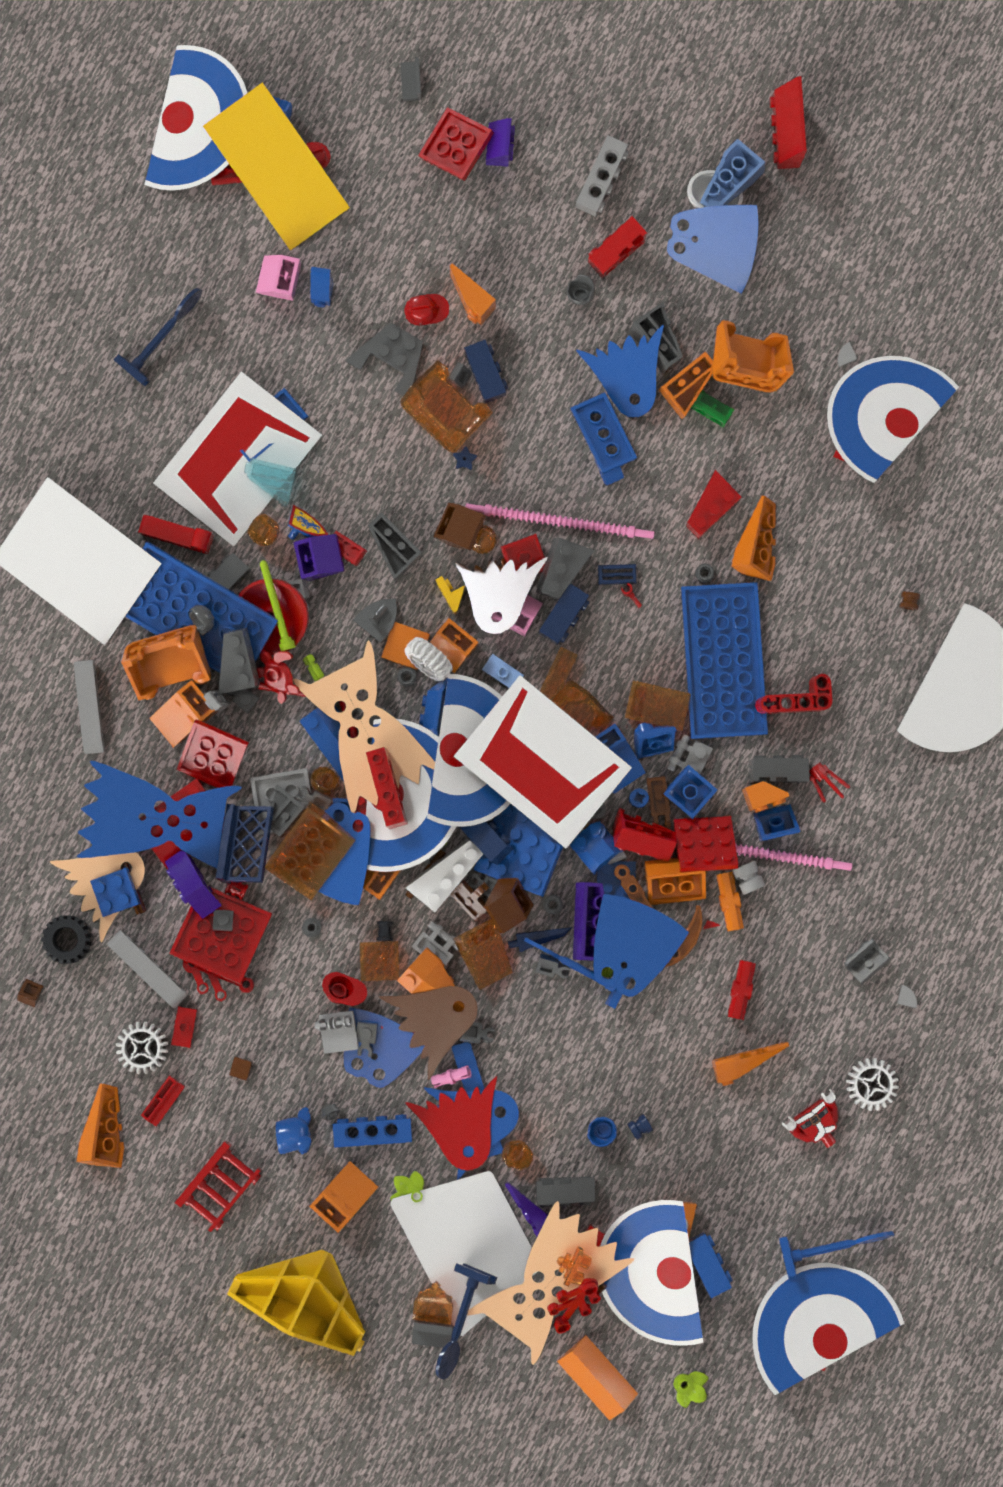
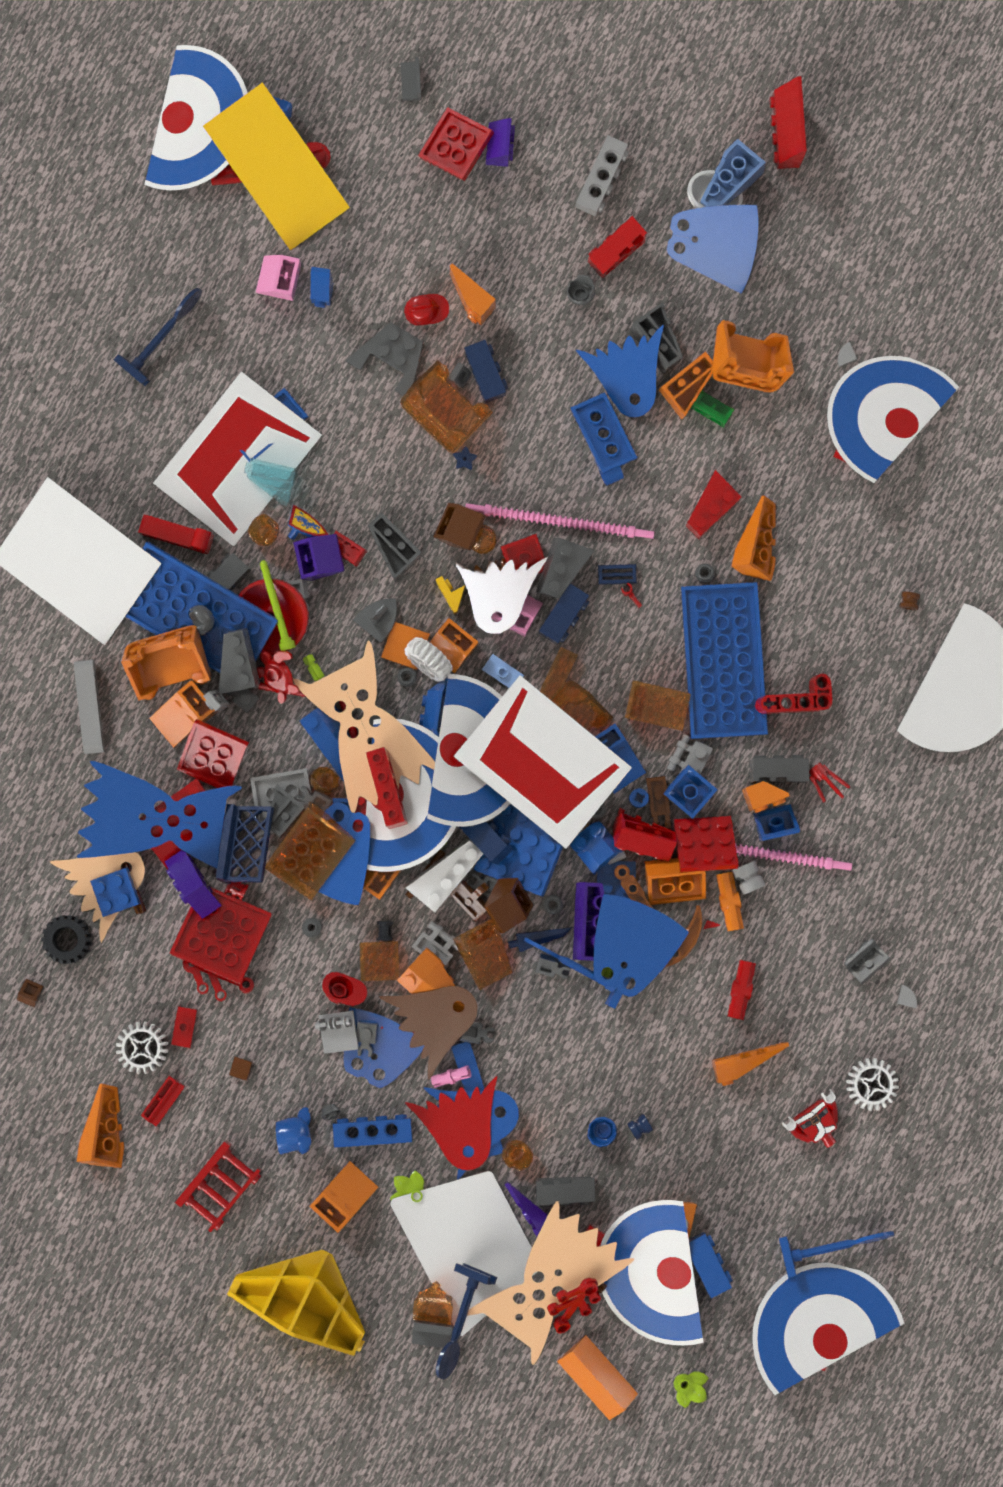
(147, 969): light grey beam -> none
(223, 920): dark grey plate -> none
(571, 1274): clear orange hips -> none
(653, 740): blue slope -> none

